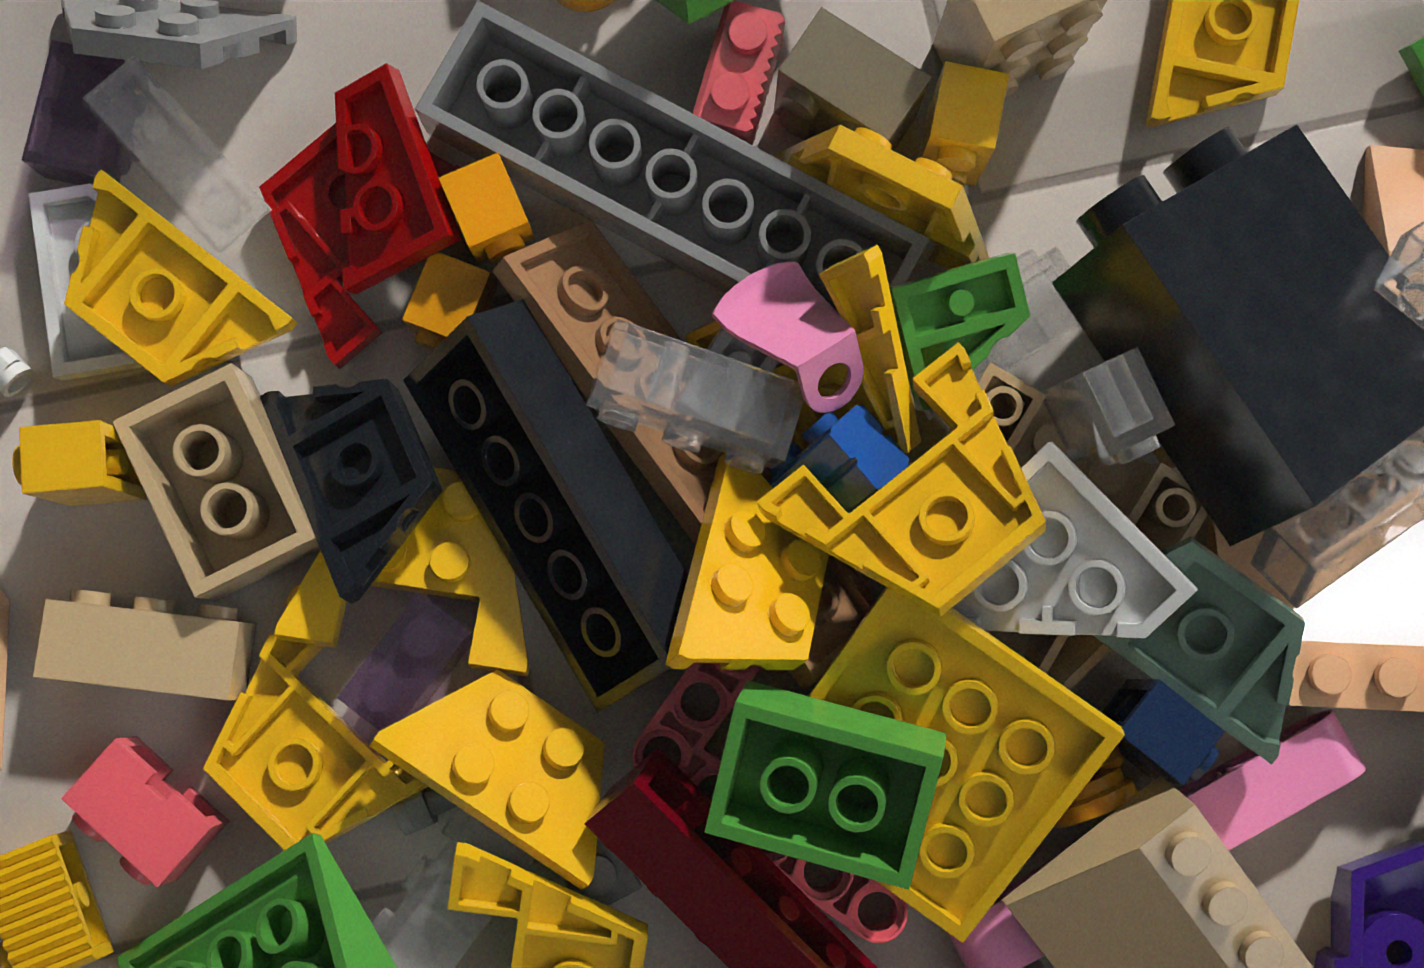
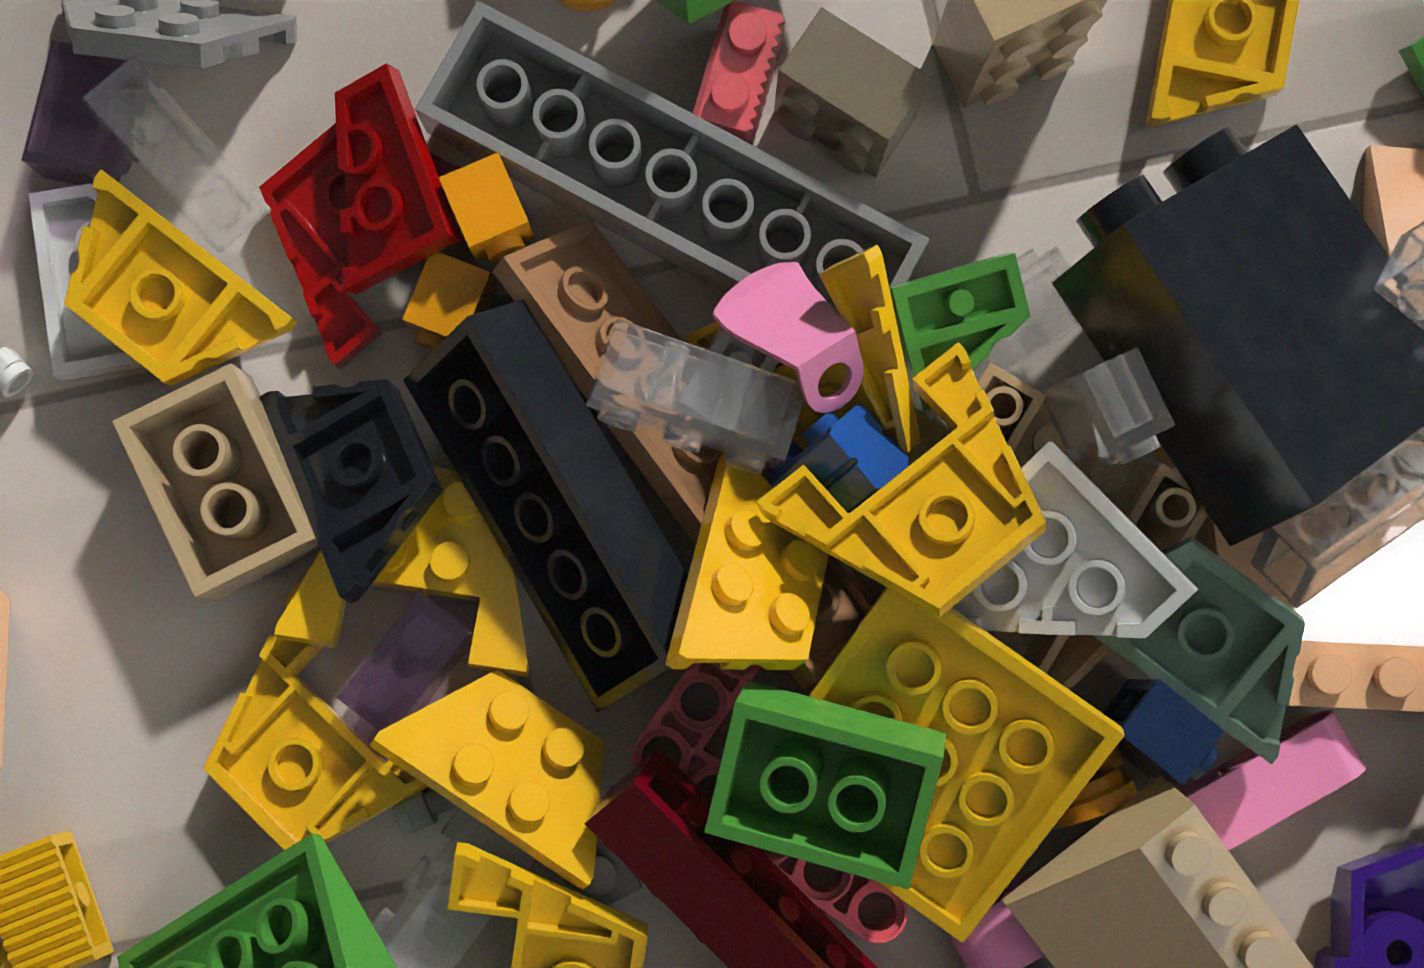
(75, 464): yellow brick -> none
(142, 814): coral brick -> none
(145, 646): tan brick -> none
(903, 189): yellow wing -> none
(964, 120): yellow brick -> none

